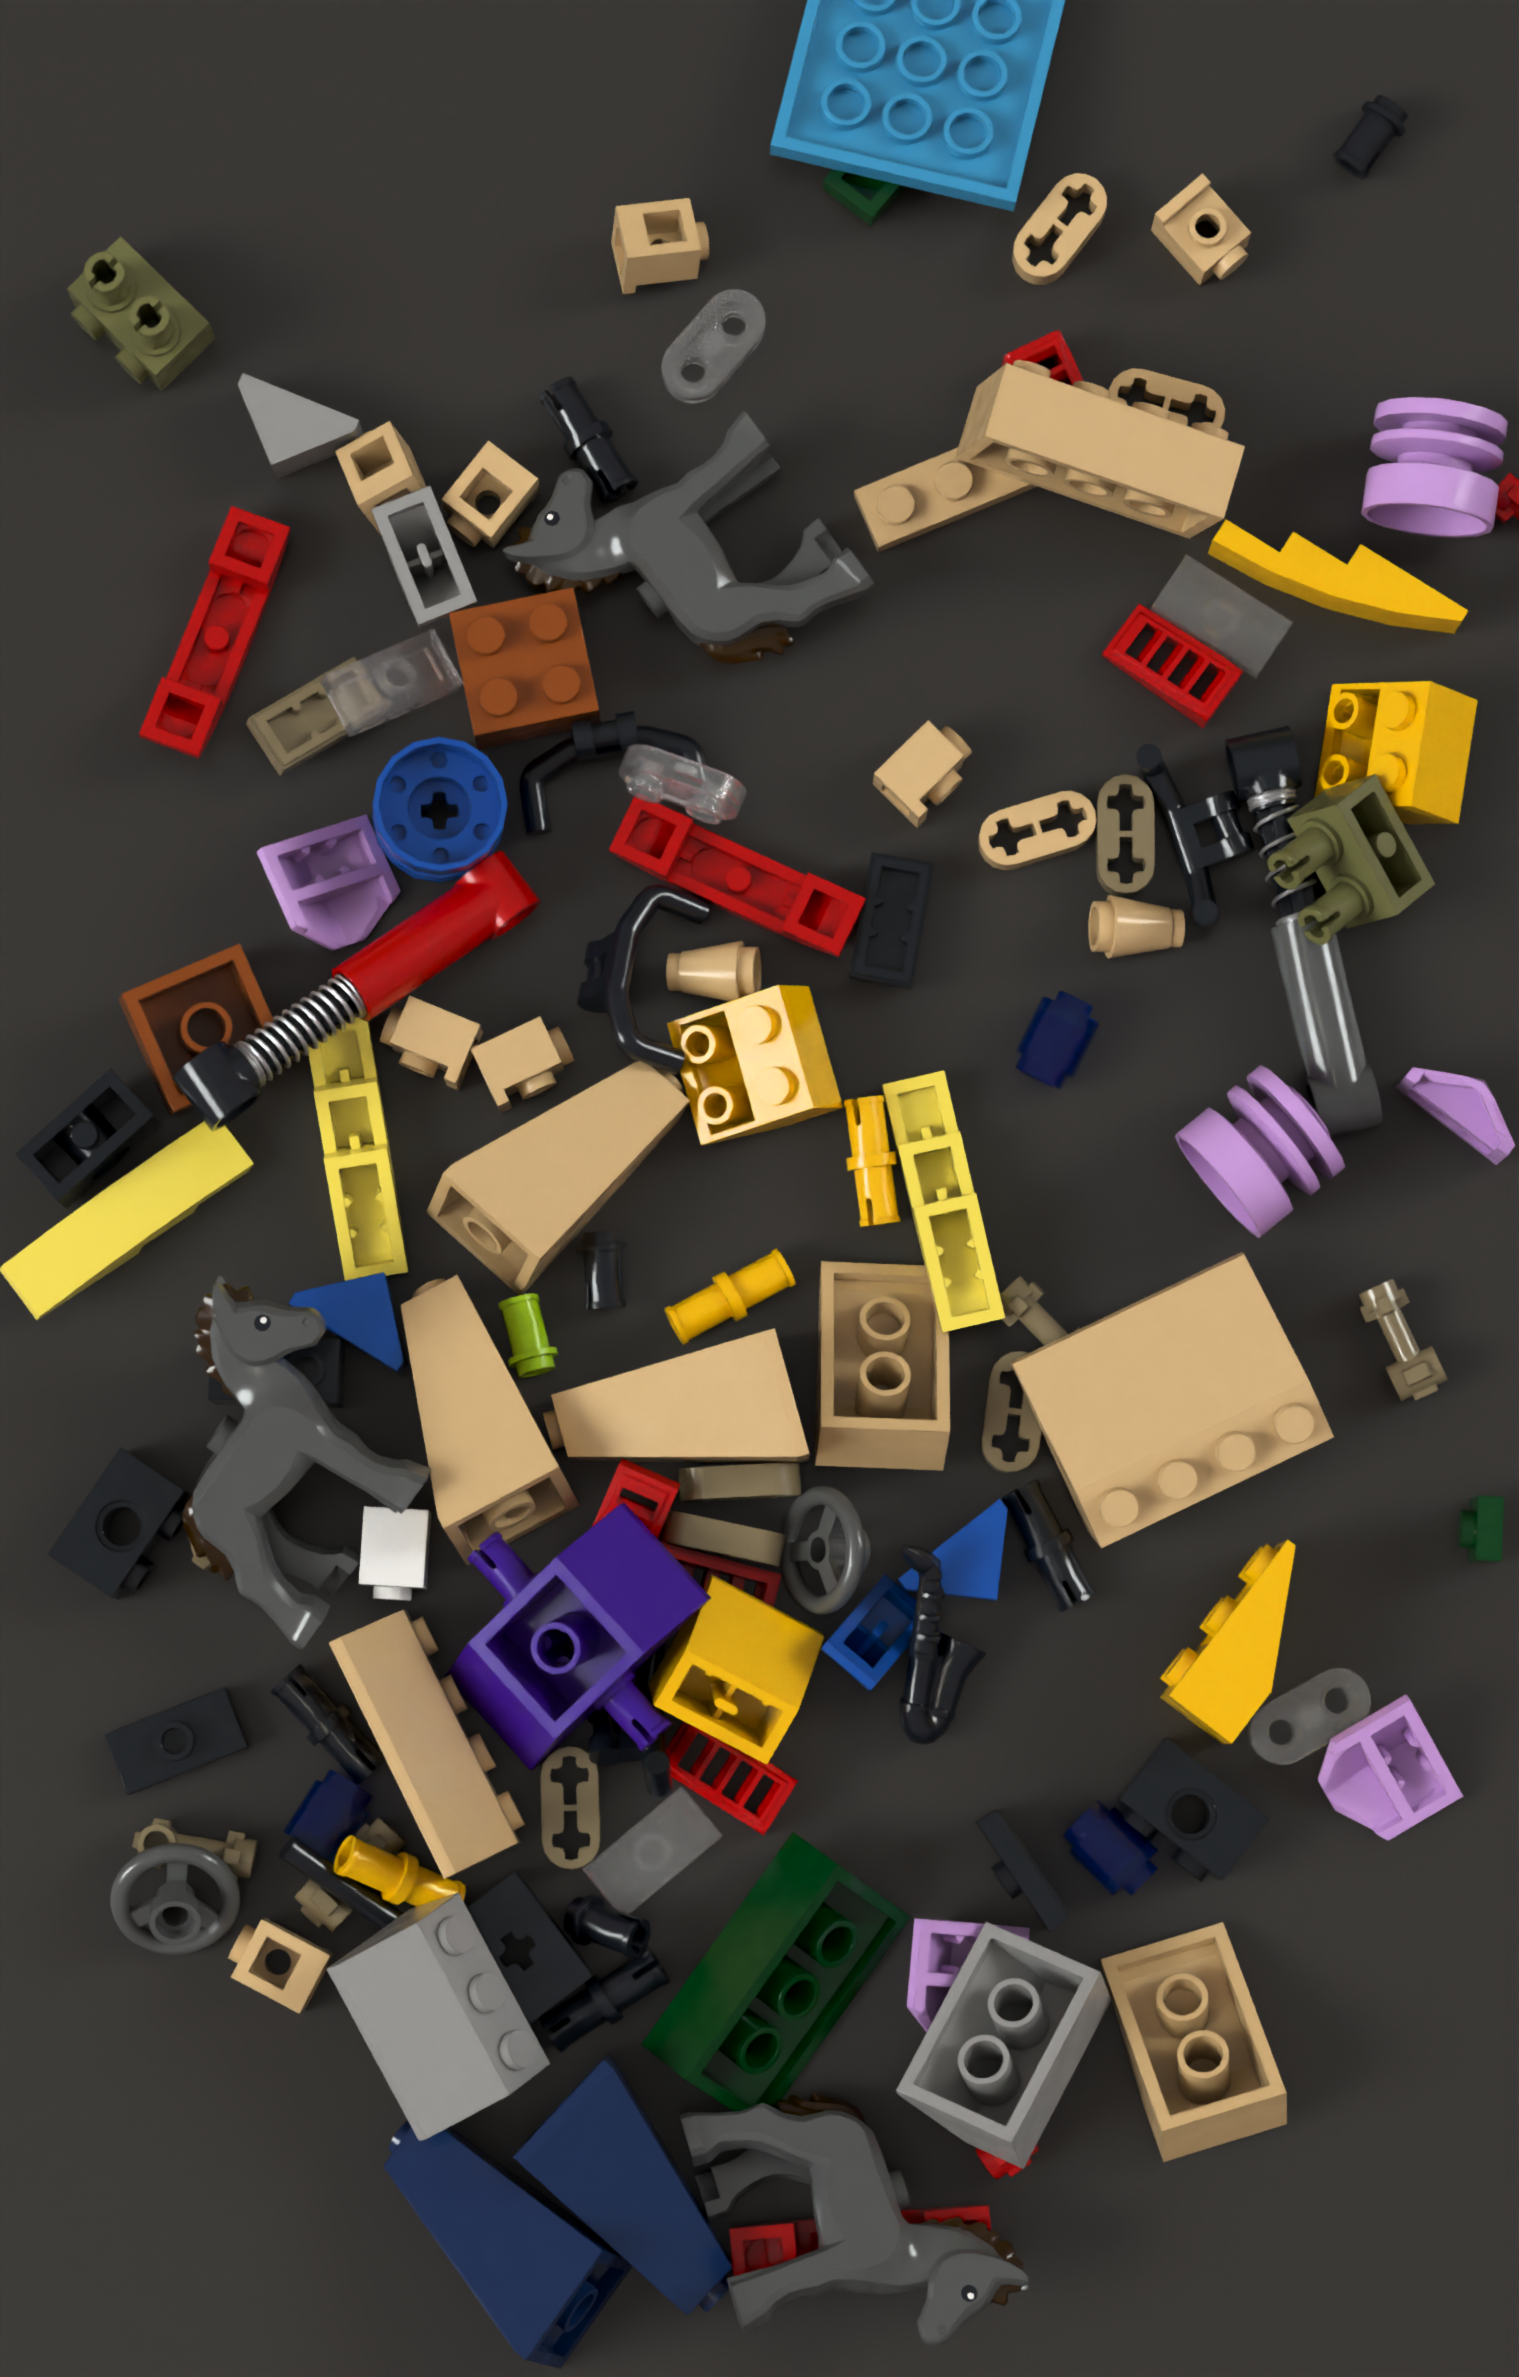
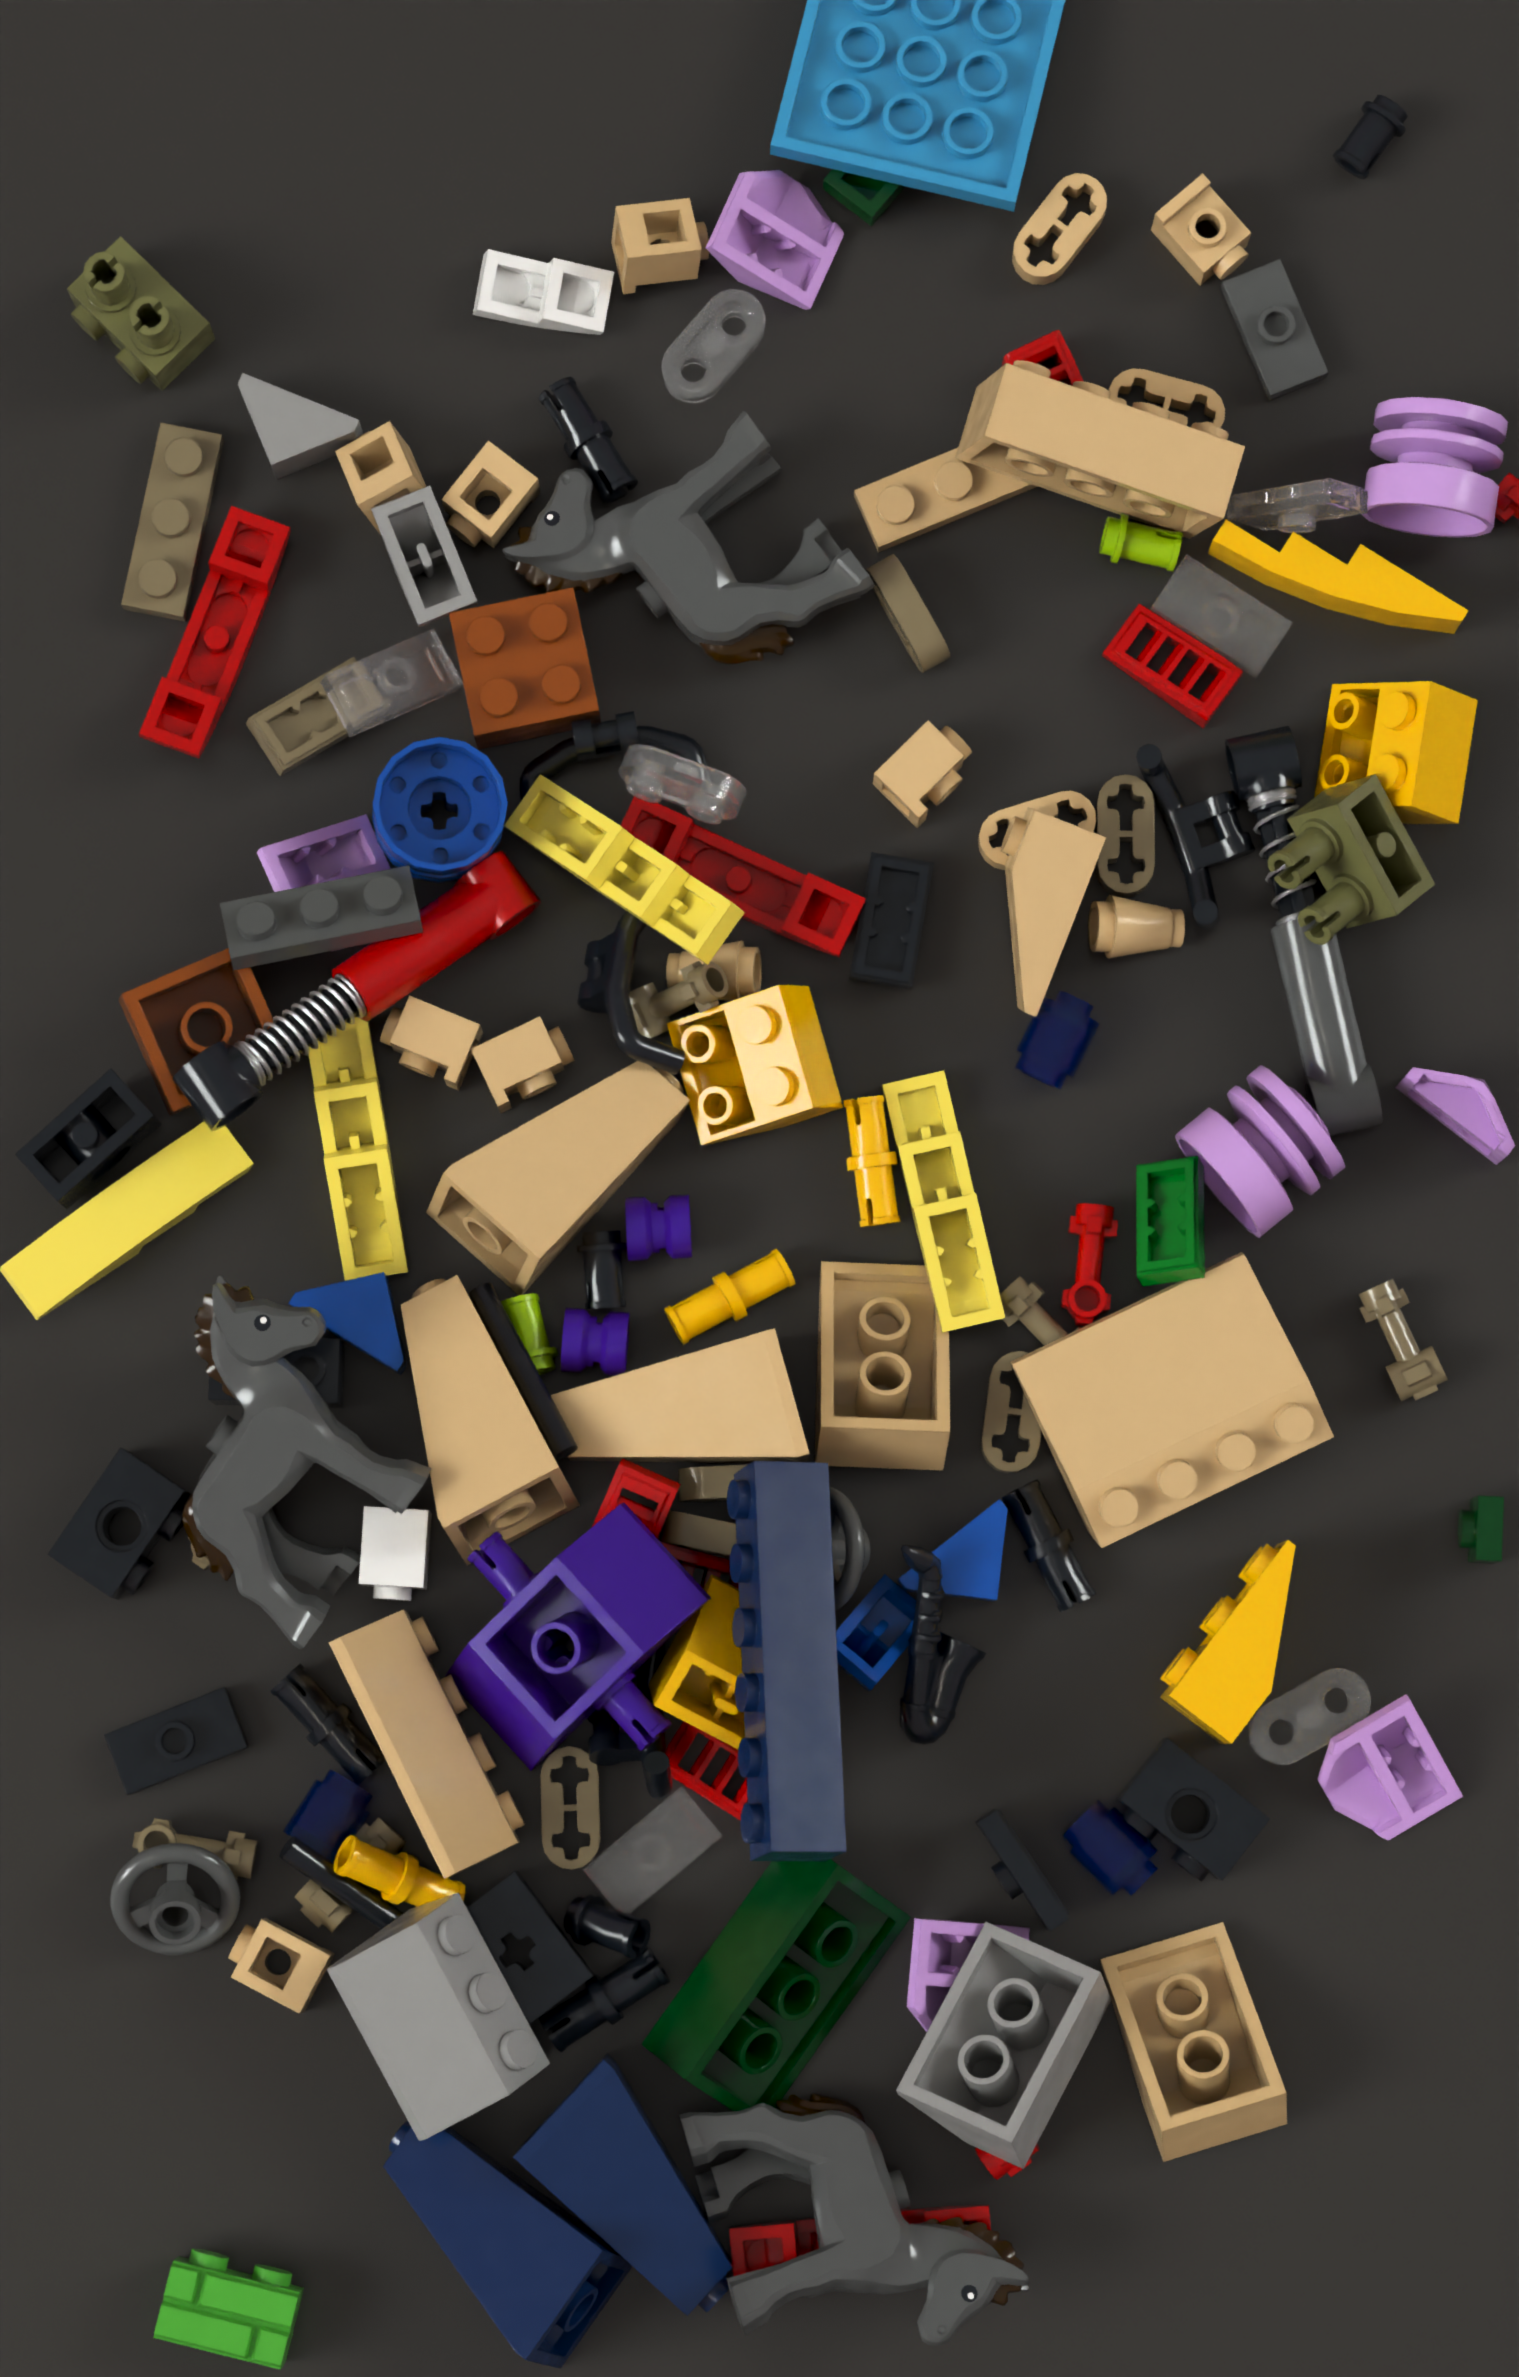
(172, 522): none -> dark tan plate
(229, 2309): none -> bright green brick
(321, 917): none -> dark grey plate
(523, 1371): none -> black bar
(543, 294): none -> white slope
(591, 1341): none -> dark purple wheel
(624, 869): none -> light yellow slope
(658, 1228): none -> dark purple wheel
(701, 986): none -> dark tan bar
(775, 237): none -> lavender slope
(787, 1662): none -> dark blue brick
(908, 613): none -> dark tan beam
(1045, 886): none -> tan slope
(1087, 1296): none -> red bar
(1140, 543): none -> lime pin
(1170, 1221): none -> green plate
(1274, 329): none -> dark grey plate
(1297, 505): none -> clear plate

